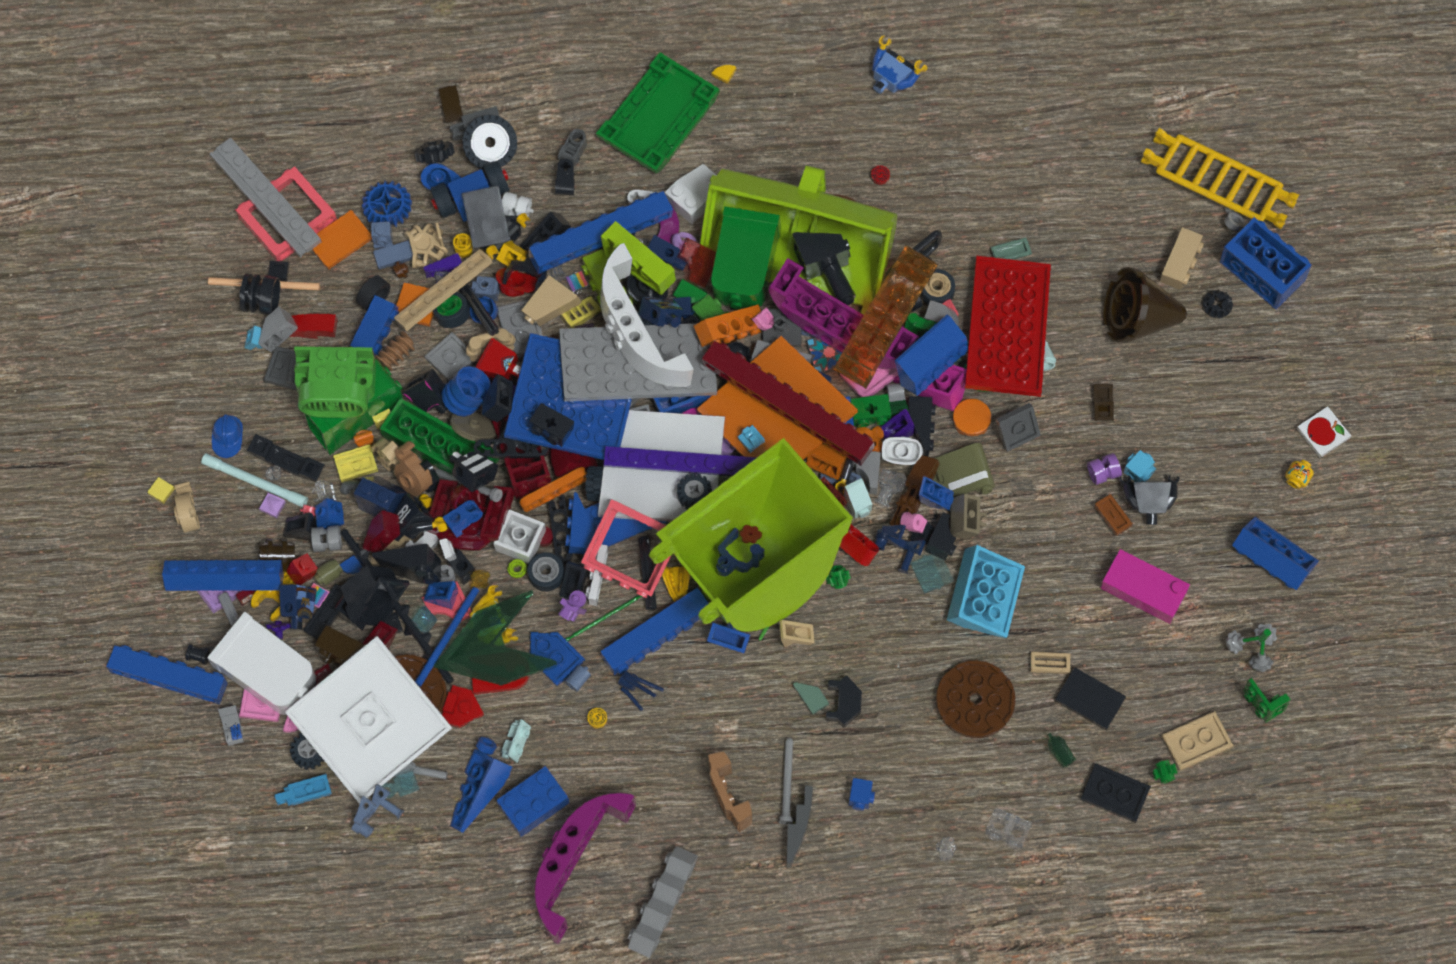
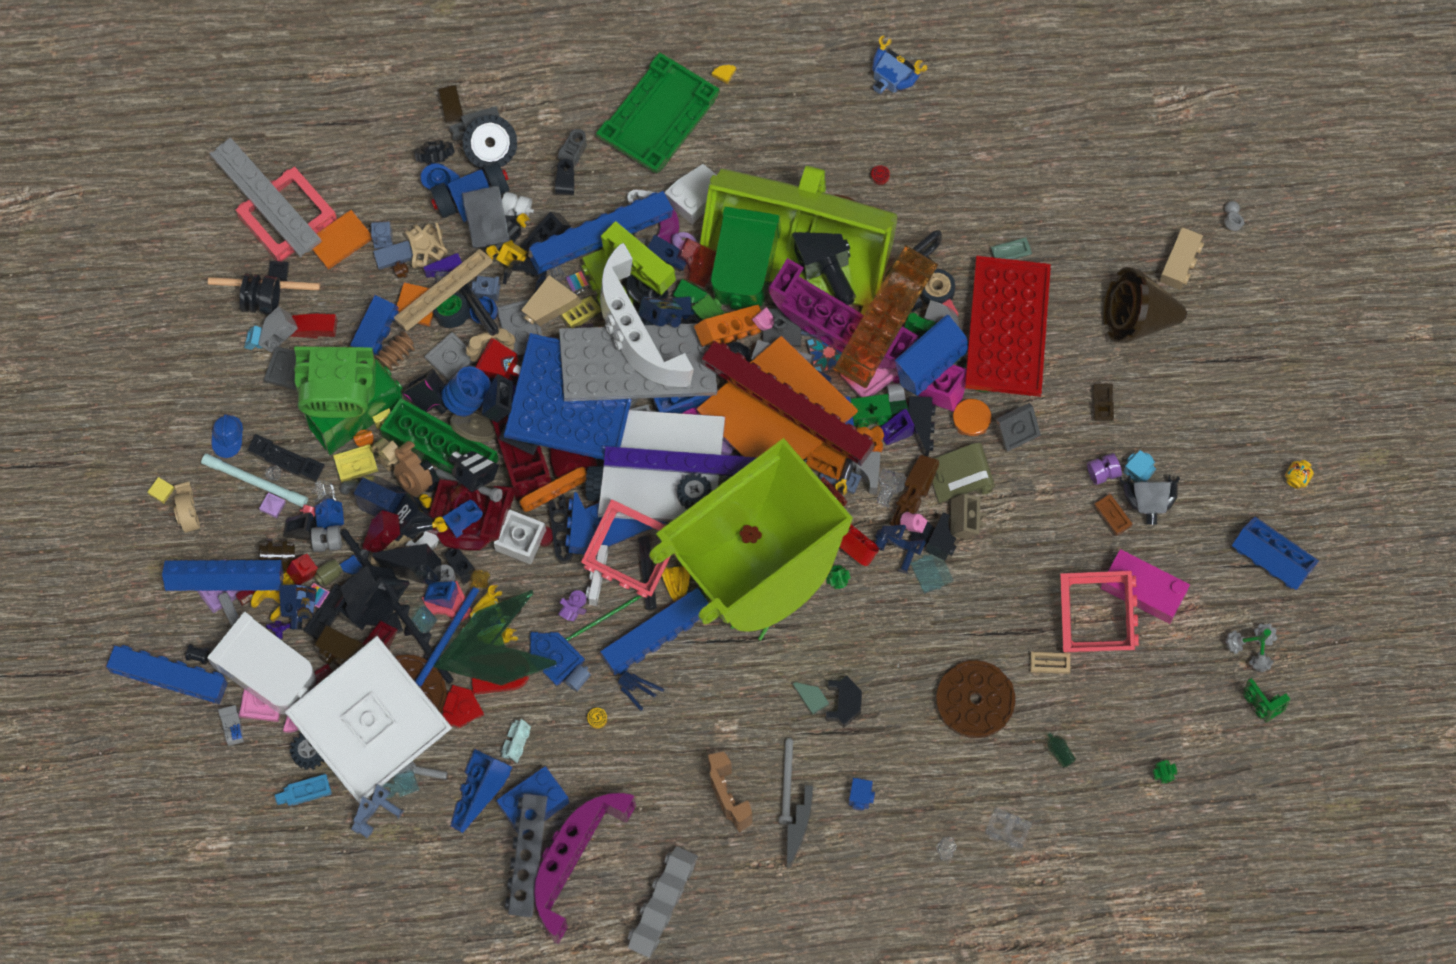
(374, 286): black tyre -> none
(401, 206): blue gear -> none
(448, 549): white tile -> none
(463, 249): yellow wheel -> none
(486, 745): blue tile -> none
(511, 451): black beam -> none
(517, 283): red piece -> none
(517, 563): lime plate -> none
(525, 907): none -> black brick
(544, 418): black brick -> none
(546, 561): wheel -> none
(574, 579): black slope -> none
(727, 563): dark blue piece -> none
(728, 637): blue brick -> none
(751, 438): medium azure tile -> none
(796, 632): tan slope -> none
(858, 499): light aqua slope -> none
(901, 450): white piece -> none
(935, 495): blue slope -> none
(985, 592): medium azure slope -> none
(1049, 359): light aqua cone -> none
(1090, 698): black tile -> none
(1115, 793): black tile -> none
(1129, 581): none -> coral piece
(1162, 137): yellow bar -> none
(1197, 741): tan tile -> none
(1214, 310): black gear -> none
(1265, 263): blue brick -> none
(1323, 432): tile -> none

